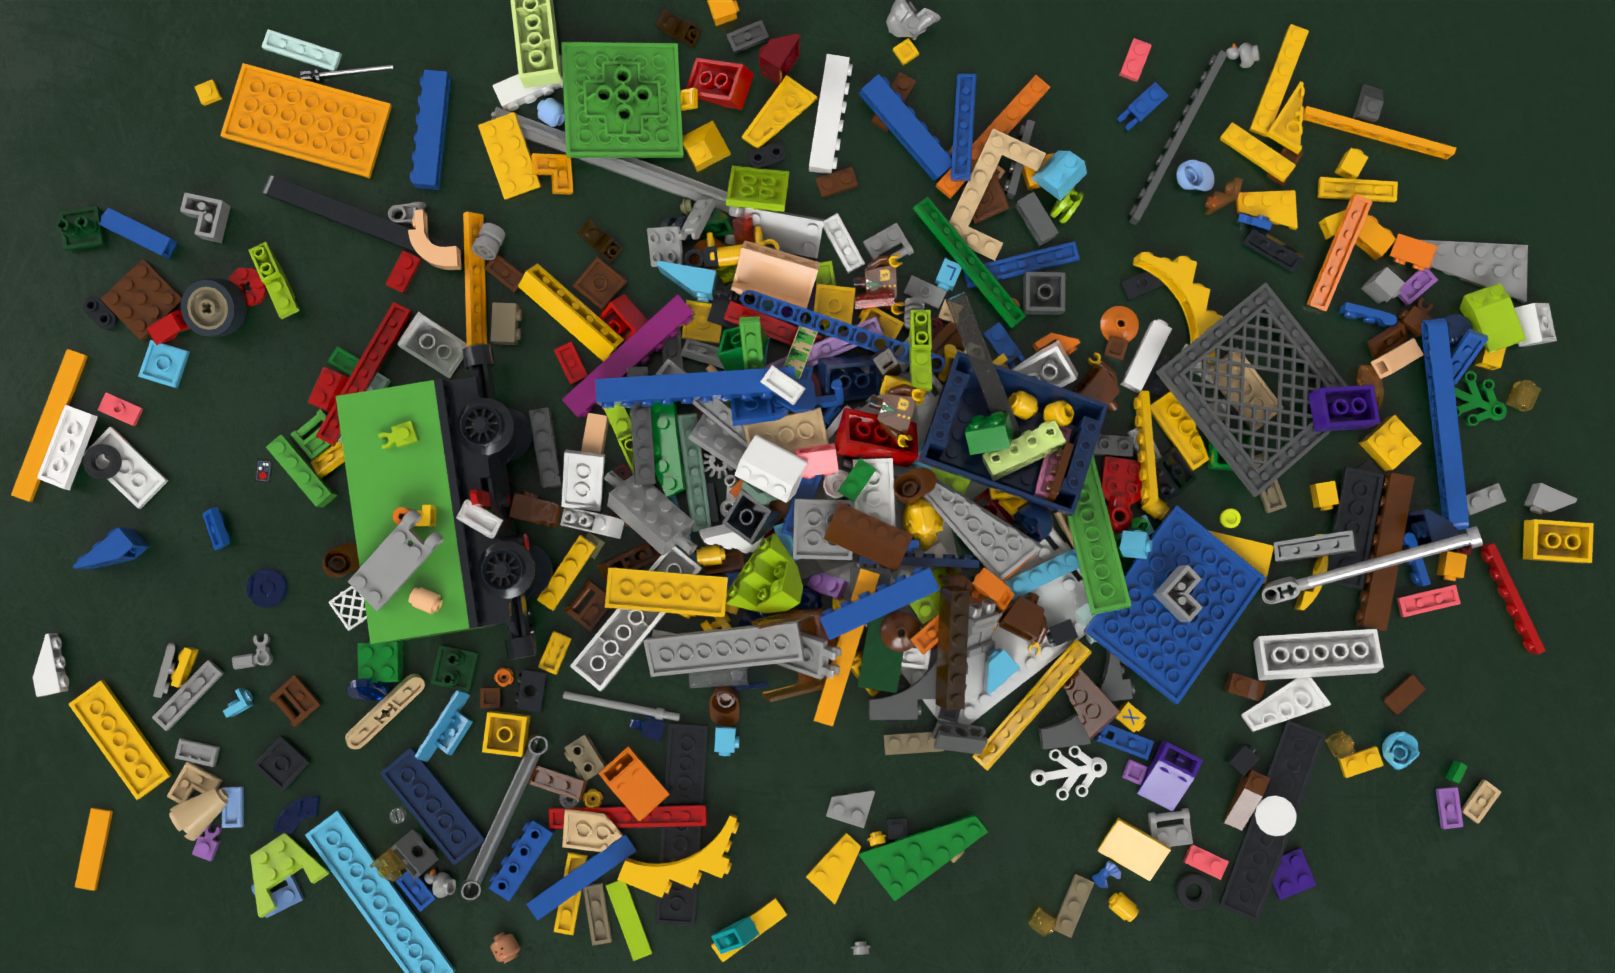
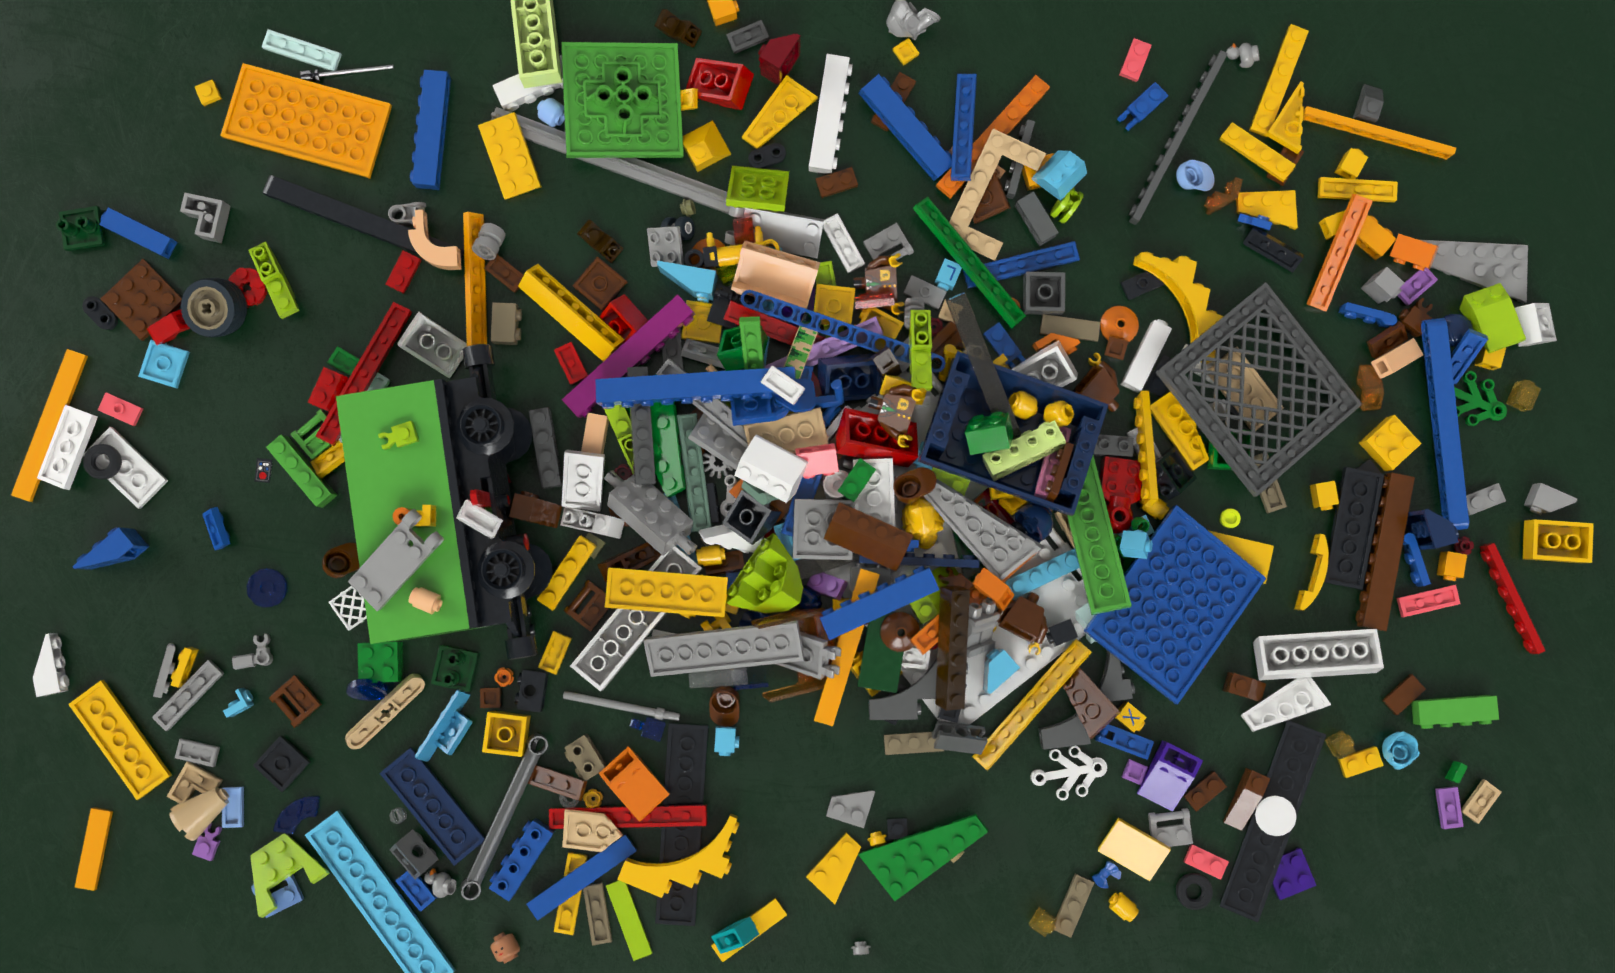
(388, 866): clear yellow brick -> none
(558, 167): light orange plate -> none
(697, 219): light grey hinge -> none
(717, 224): dark green slope -> none
(1070, 327): none -> dark tan tile
(1175, 593): light grey brick -> none
(1204, 791): none -> reddish brown plate
(1242, 759): black brick -> none
(1315, 546): plate -> none
(1344, 408): dark purple brick -> none
(1455, 710): none -> bright green brick
(1471, 538): flat silver piece -> none

